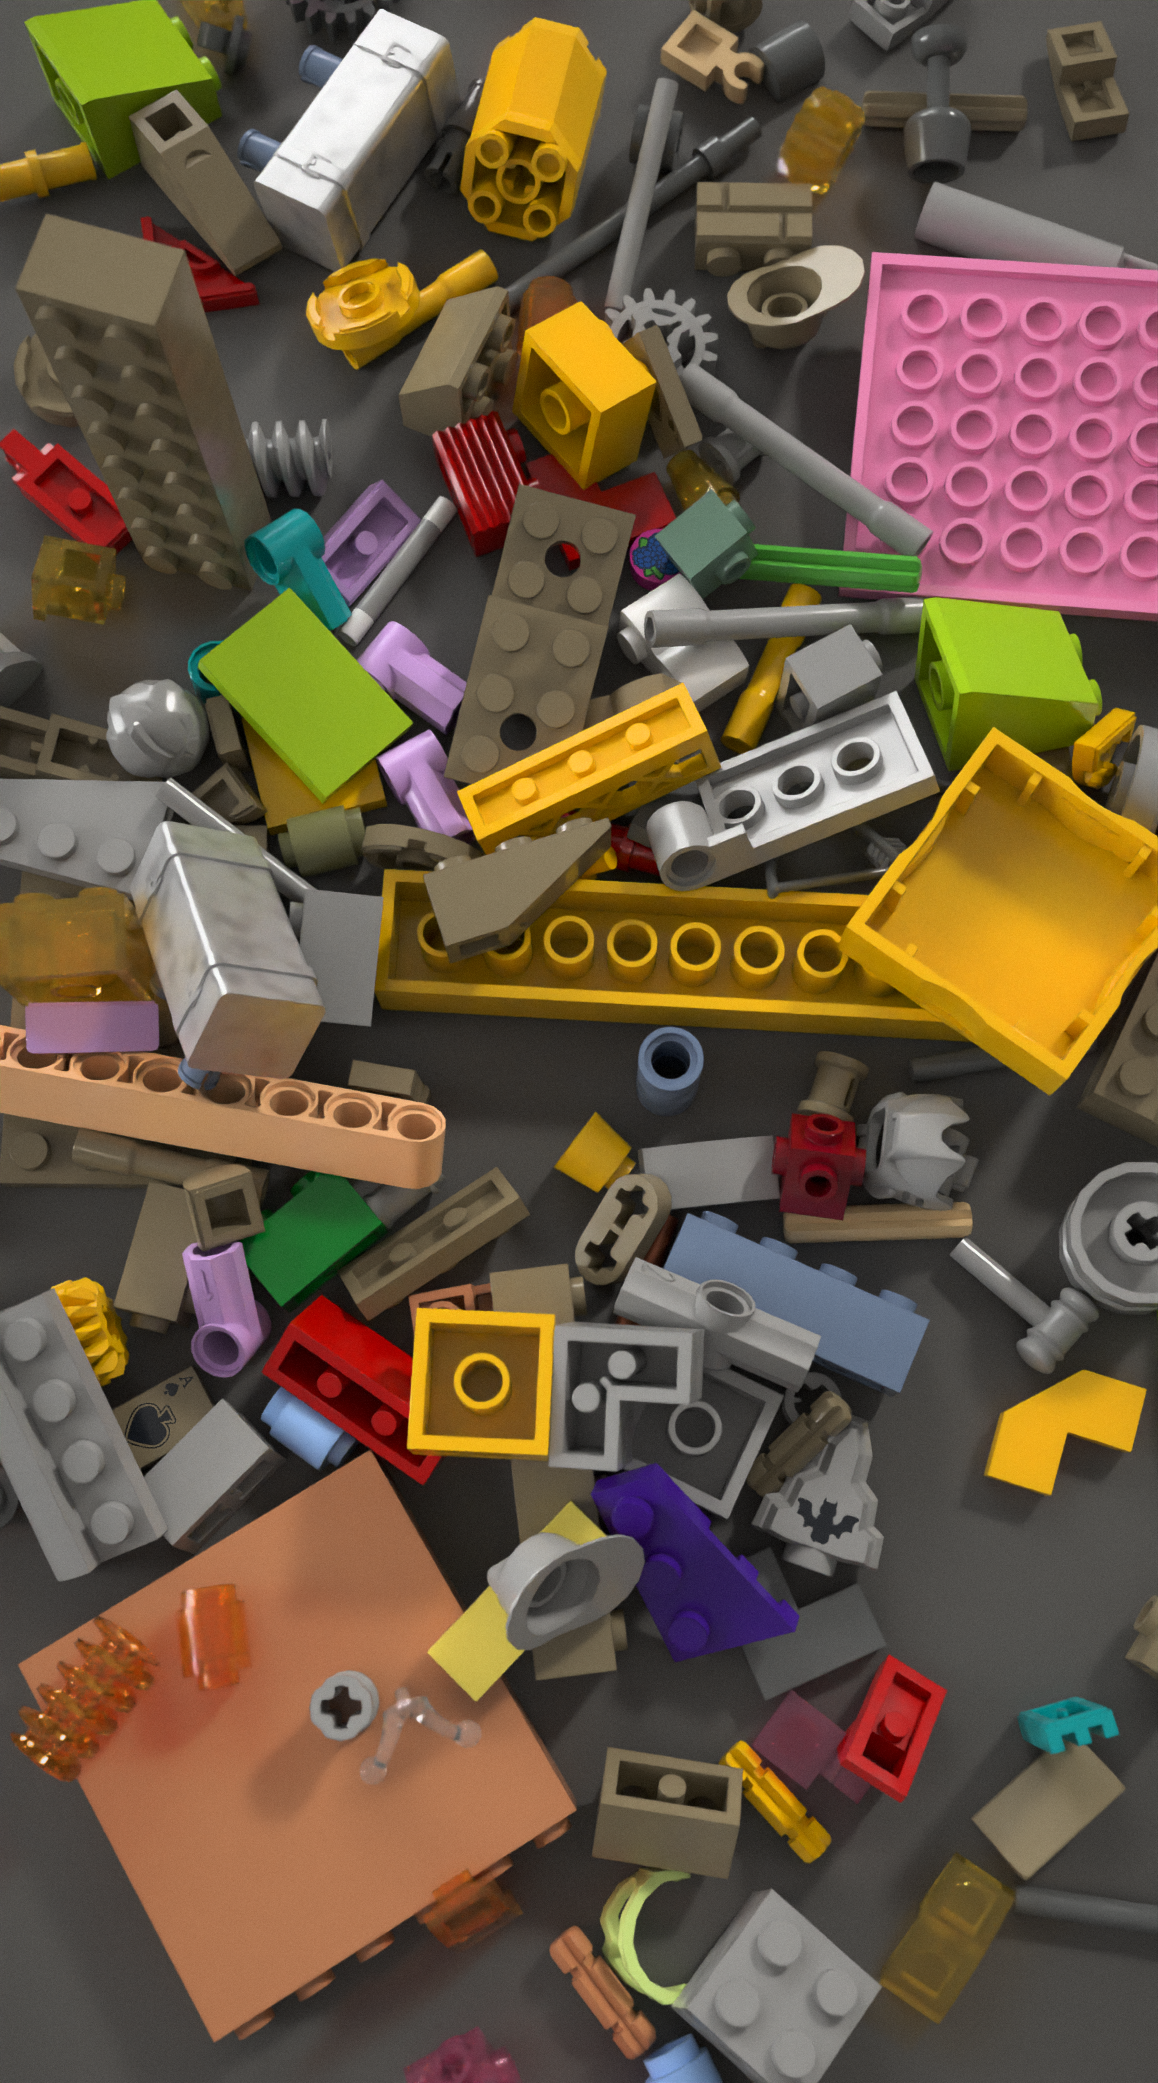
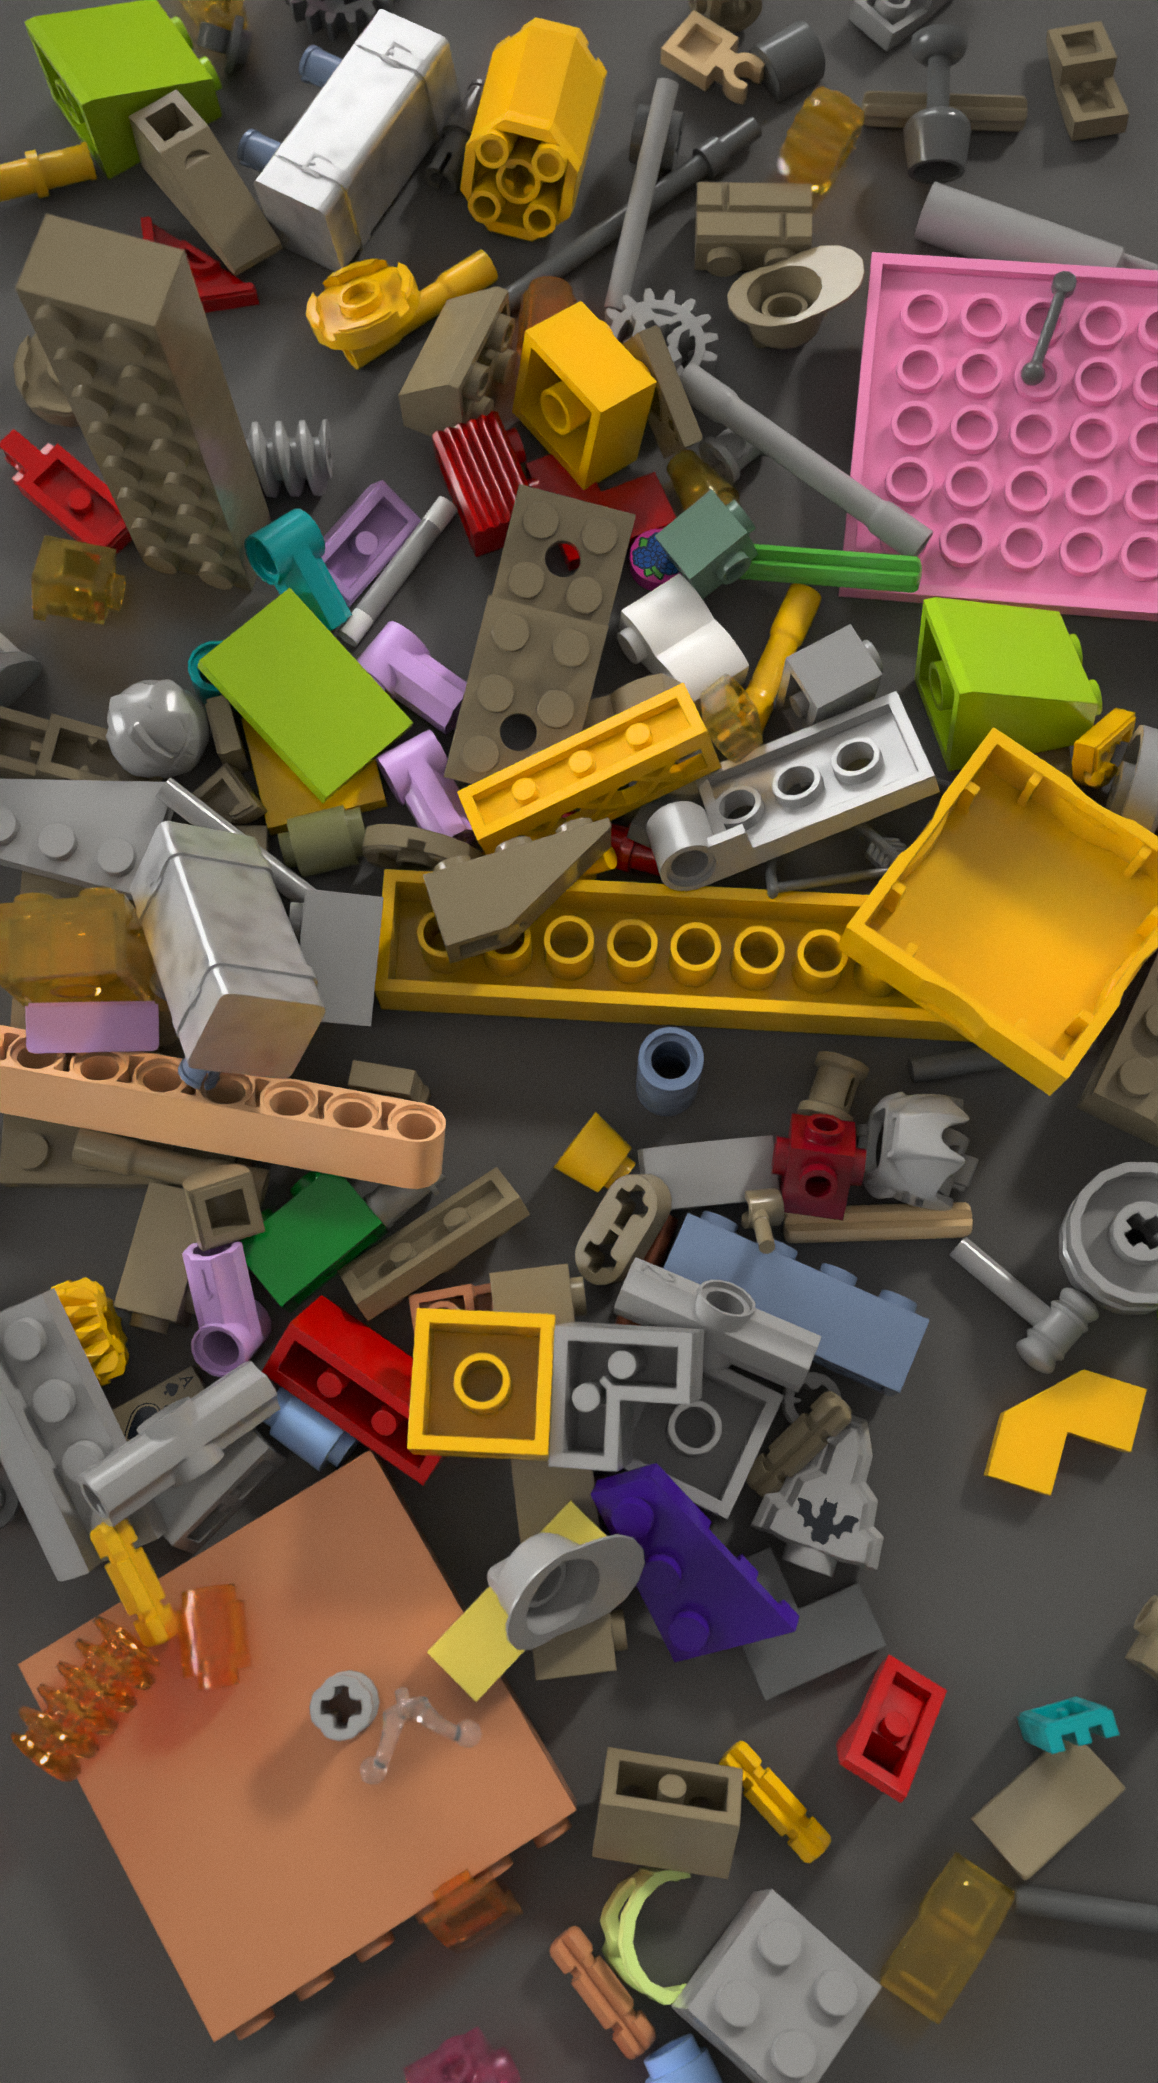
(135, 1582): none -> yellow axle
(178, 1443): none -> light grey piece
(700, 626): light grey piece -> none
(731, 718): none -> clear yellow beam
(765, 1210): none -> dark tan hand
(804, 1744): clear pink plate -> none
(1062, 287): none -> dark grey hinge

